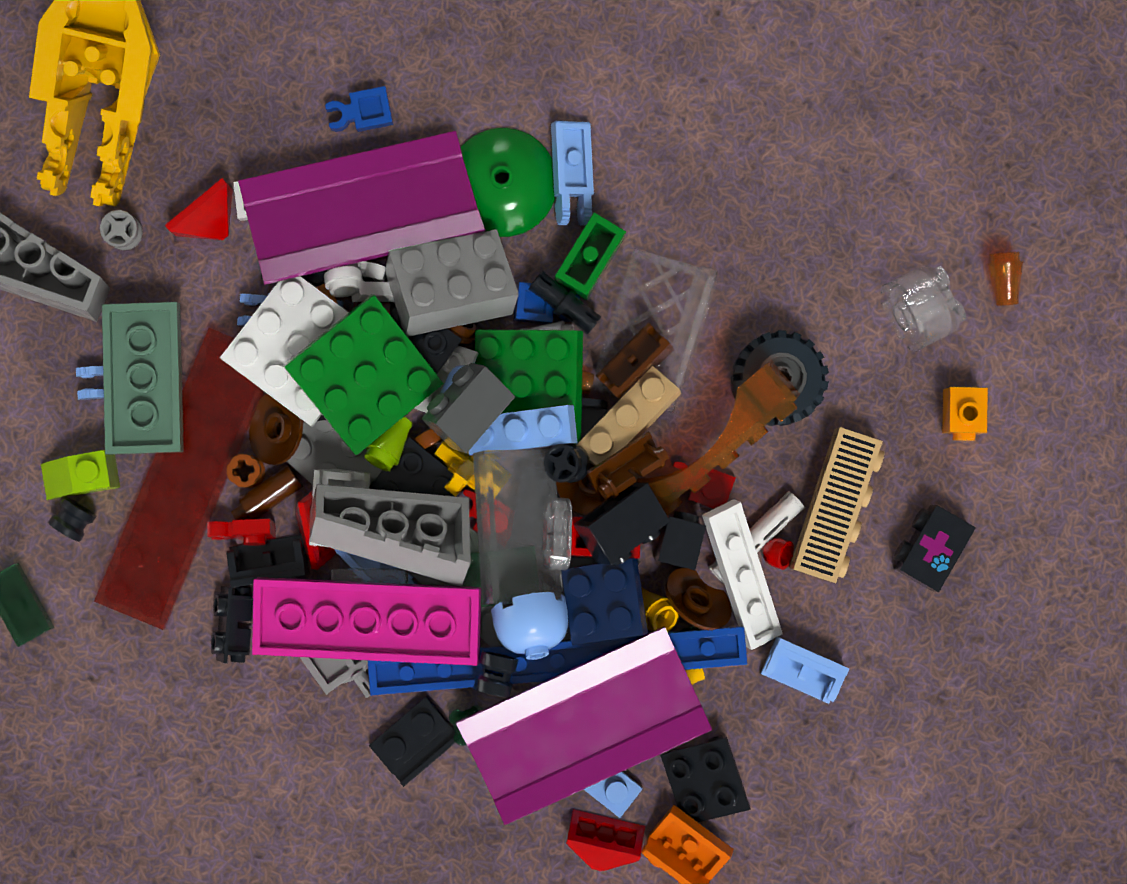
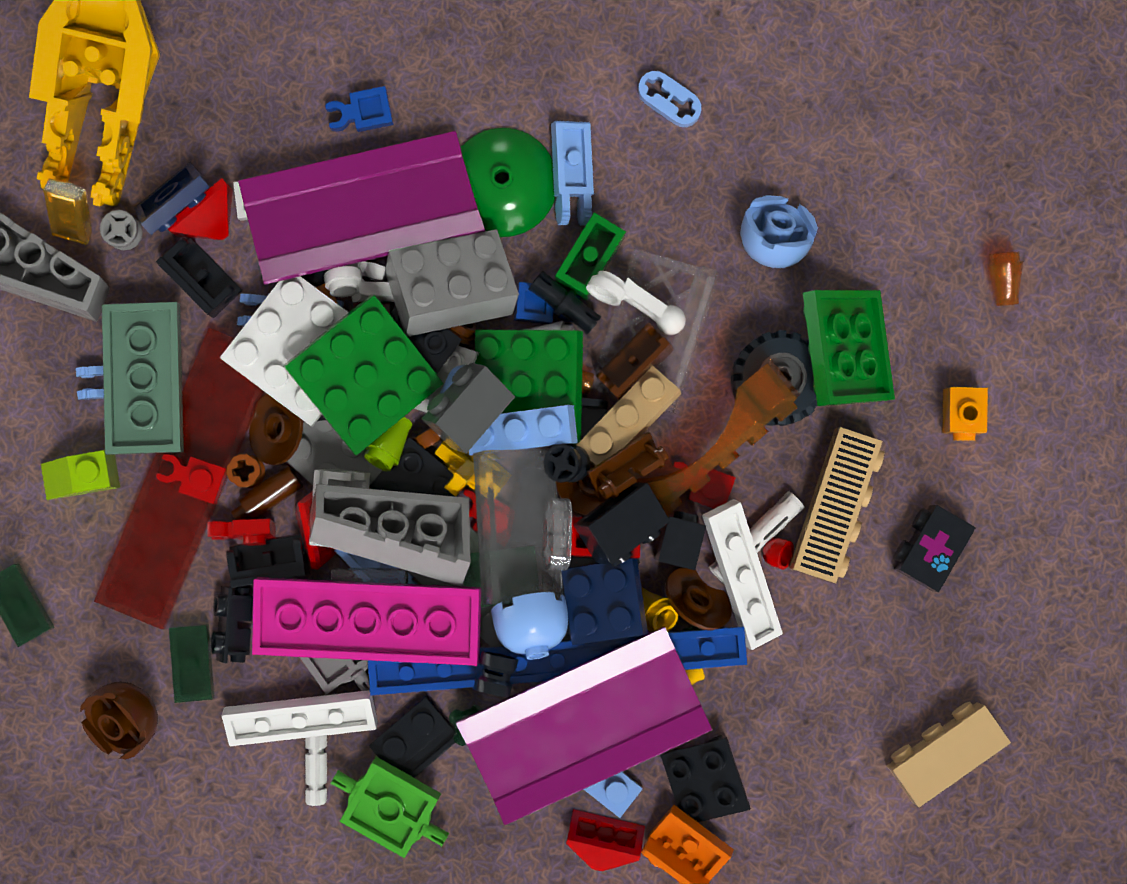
(68, 211): none -> clear yellow plate
(72, 519): black wheel -> none
(120, 718): none -> reddish brown cylinder
(181, 190): none -> dark blue plate
(191, 663): none -> clear green plate
(198, 478): none -> red plate
(199, 276): none -> black hinge
(299, 718): none -> white plate
(316, 770): none -> white axle
(390, 807): none -> bright green plate
(613, 290): none -> white piece
(674, 91): none -> light blue beam
(777, 232): none -> light blue cylinder
(804, 670): light blue hinge -> none
(848, 346): none -> green plate
(922, 306): clear brick -> none
(947, 752): none -> tan brick

